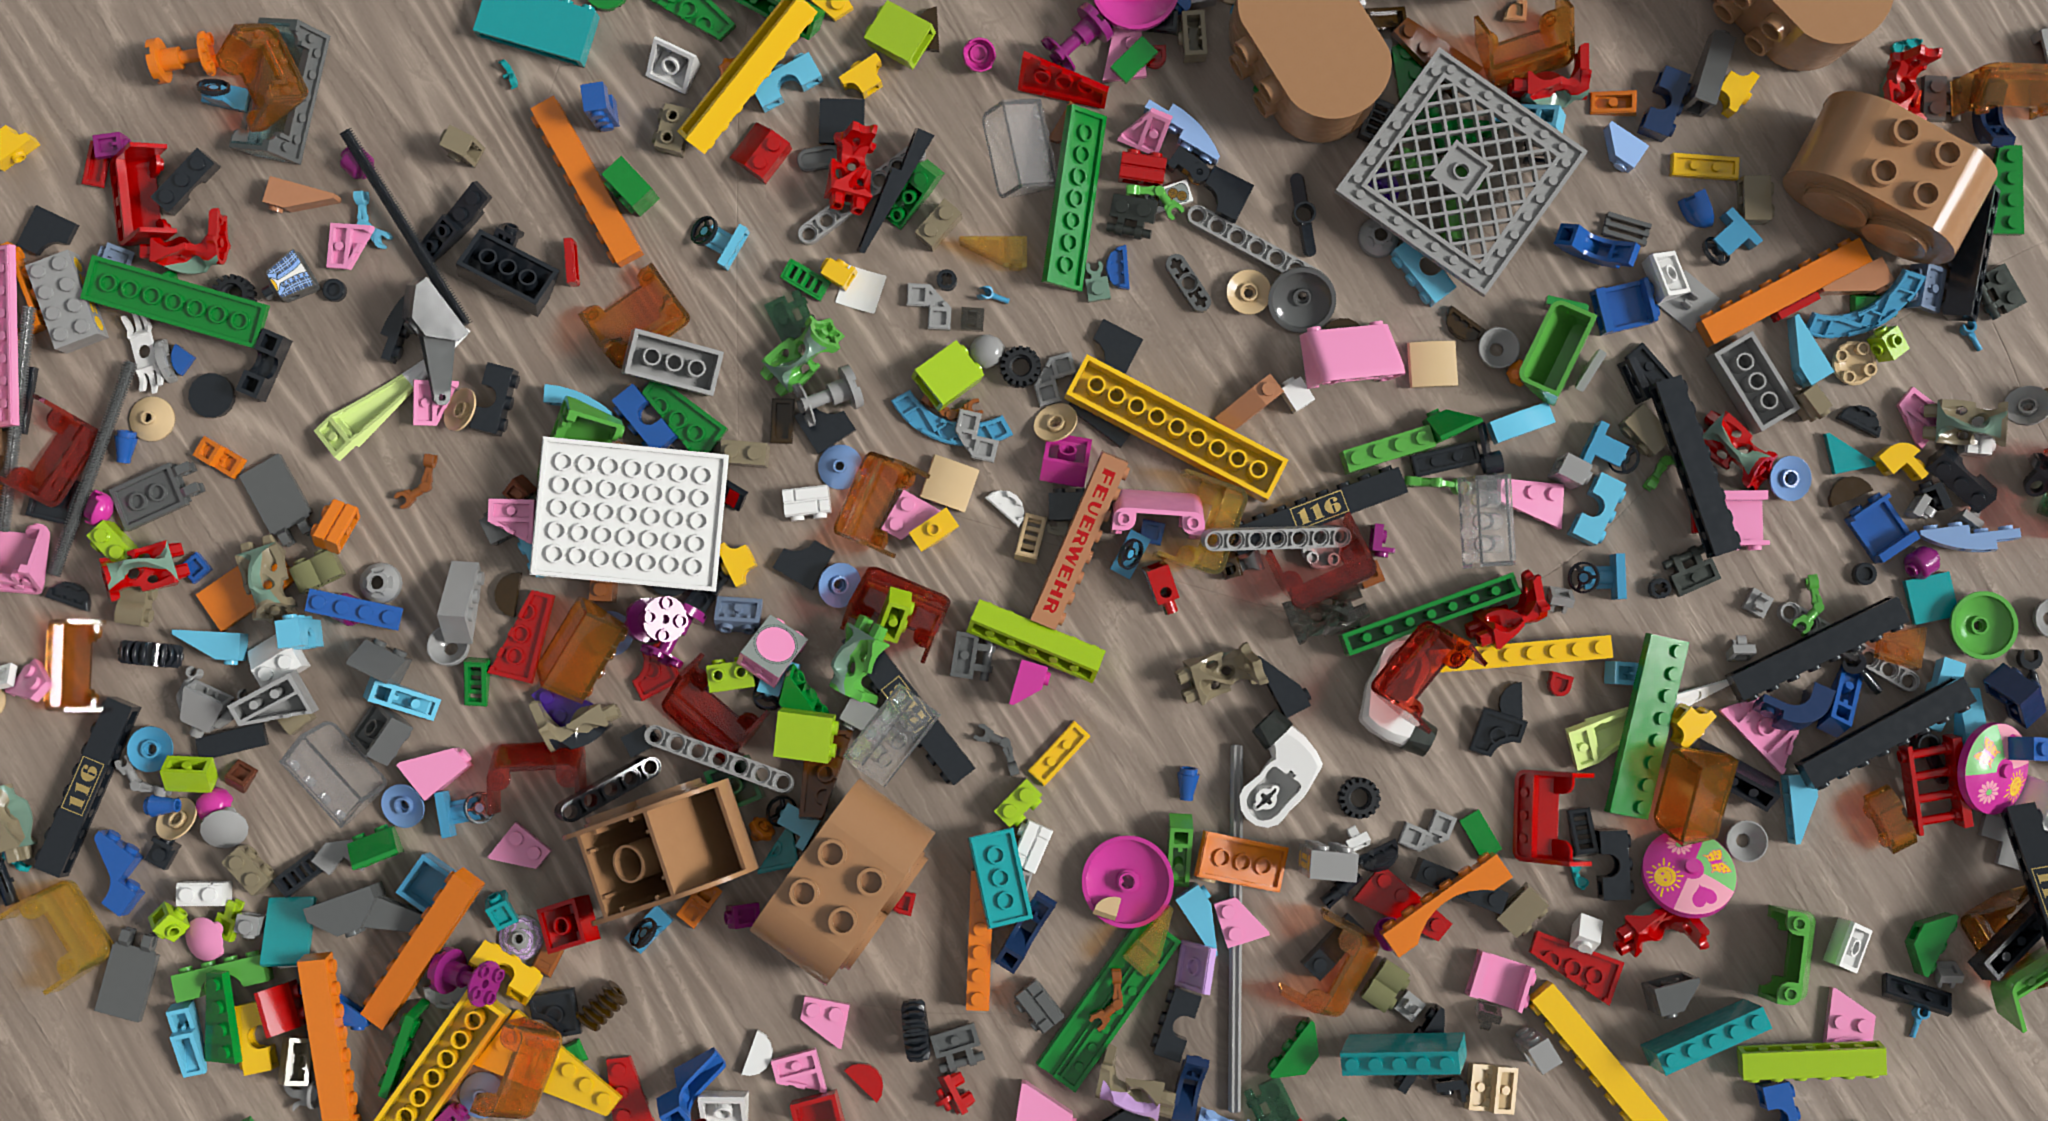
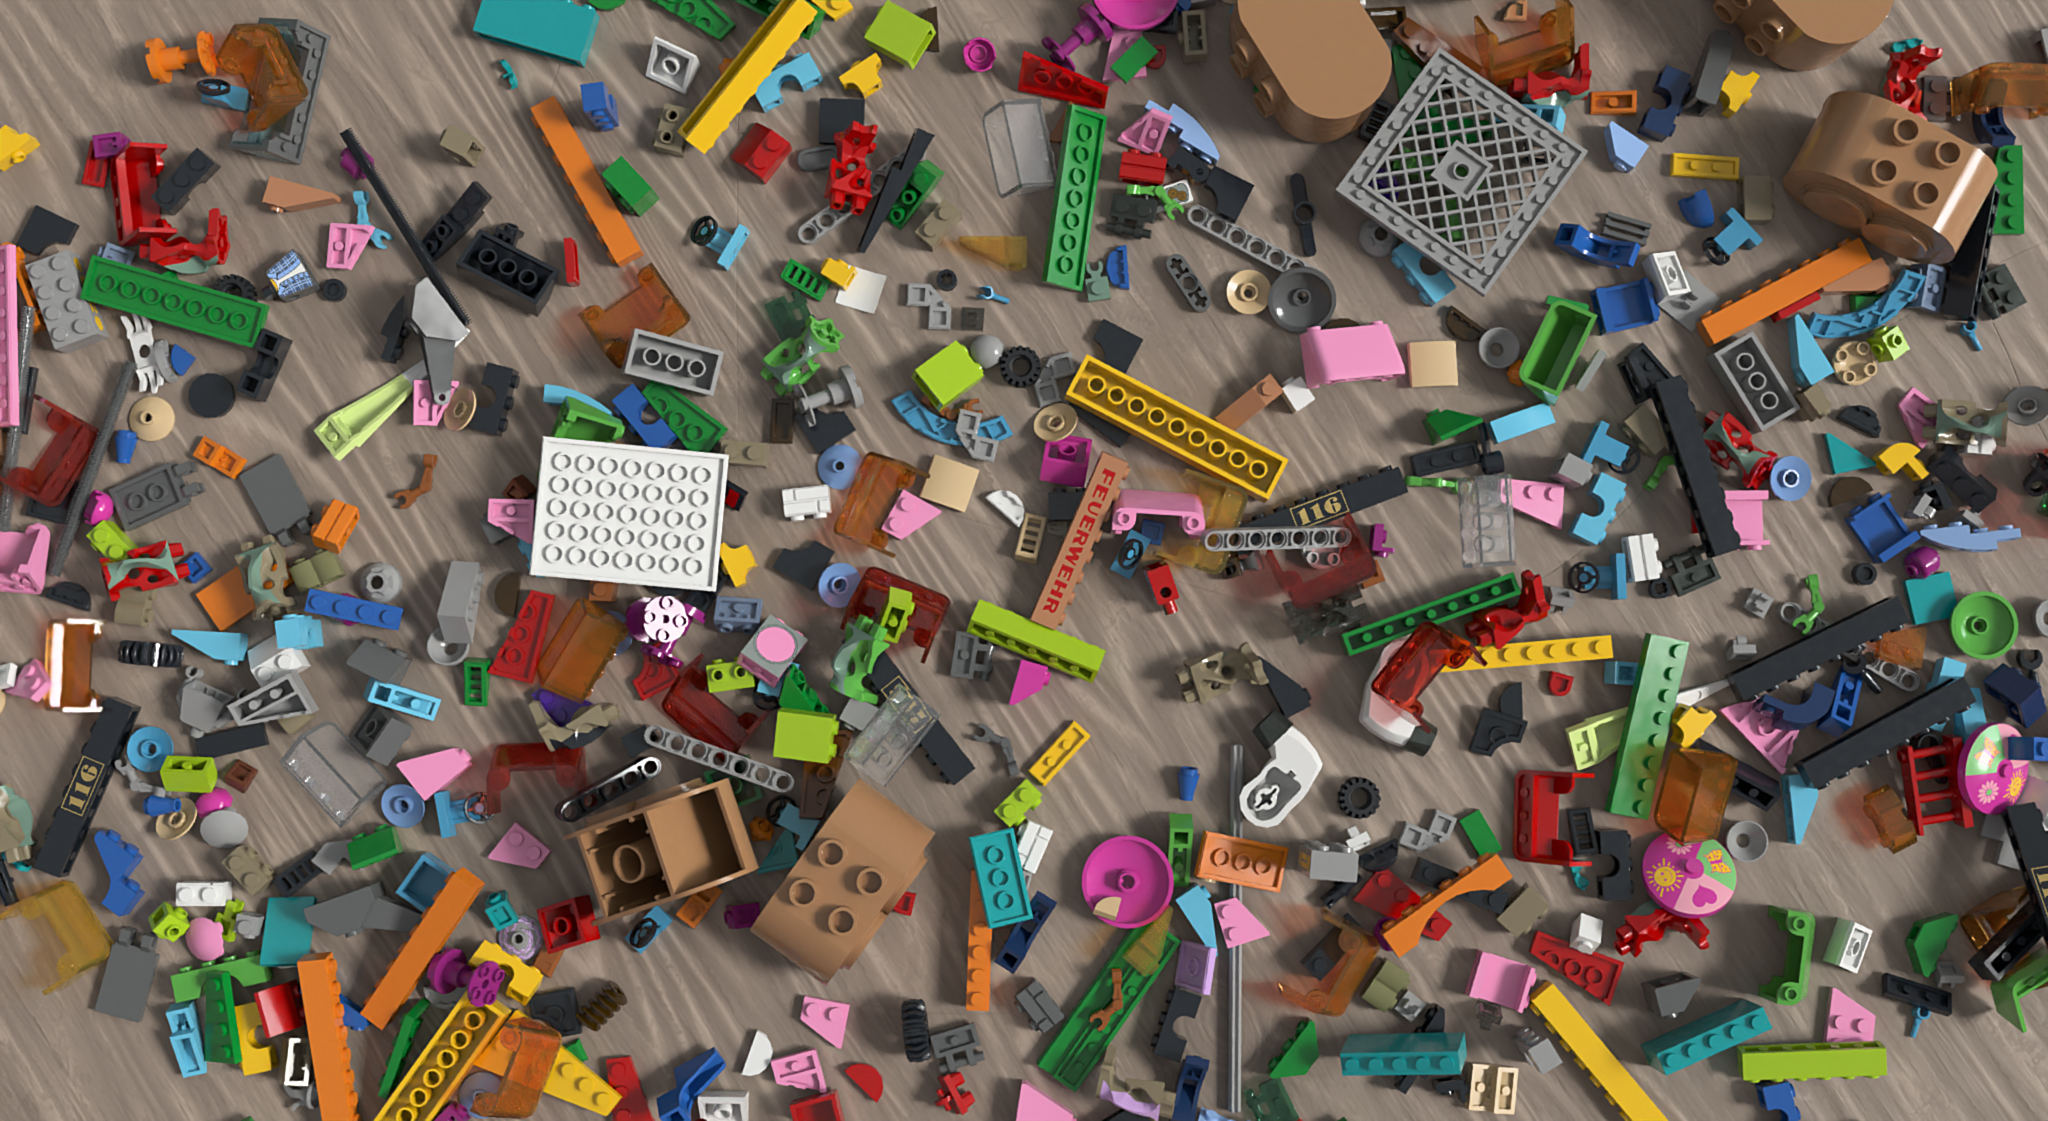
(162, 852): black bracket -> none
(934, 530): yellow brick -> none
(1387, 449): bright green arch -> none
(1641, 557): none -> white brick

